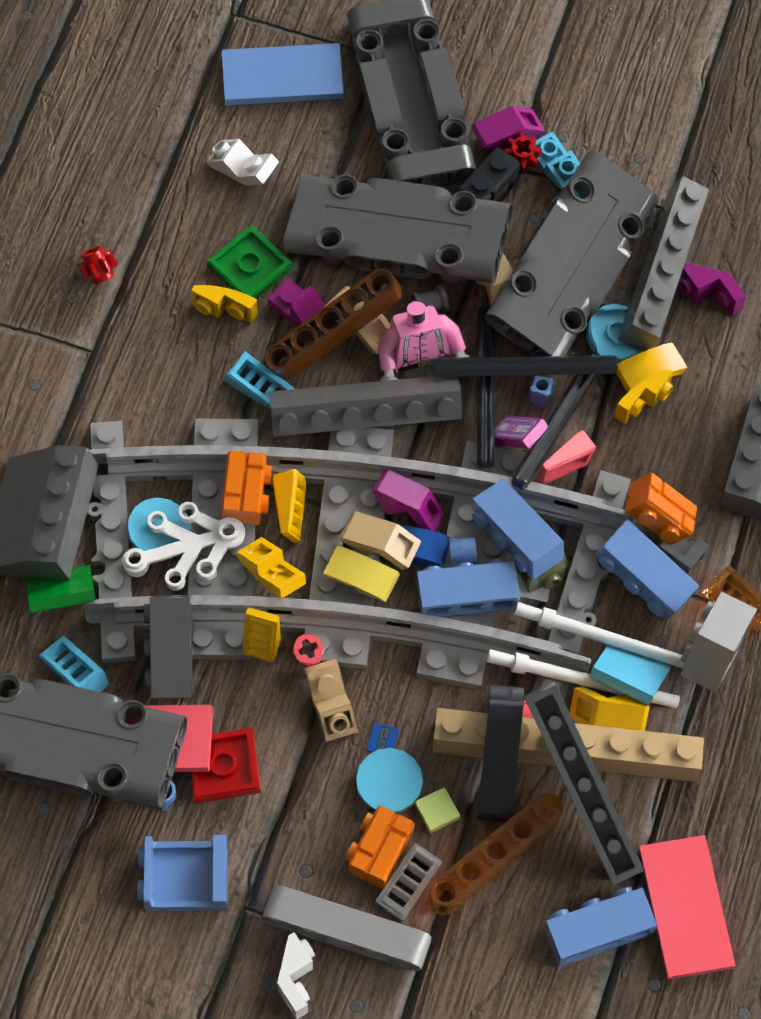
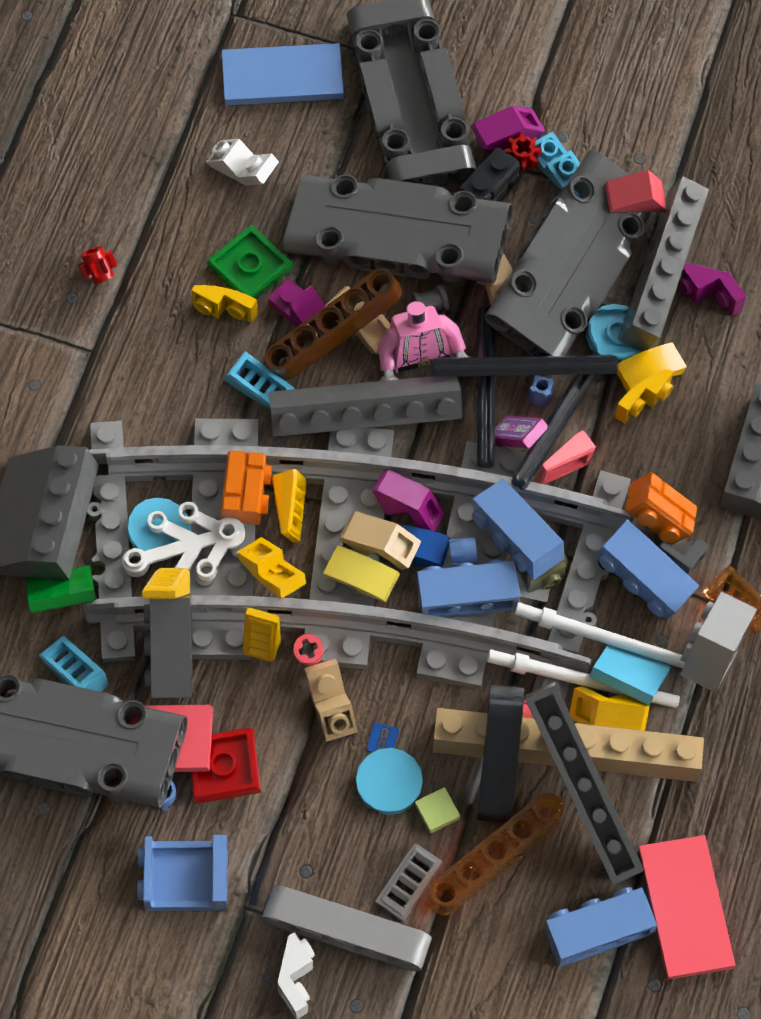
(168, 584): none -> yellow slope
(380, 846): orange brick -> none
(636, 193): none -> coral slope

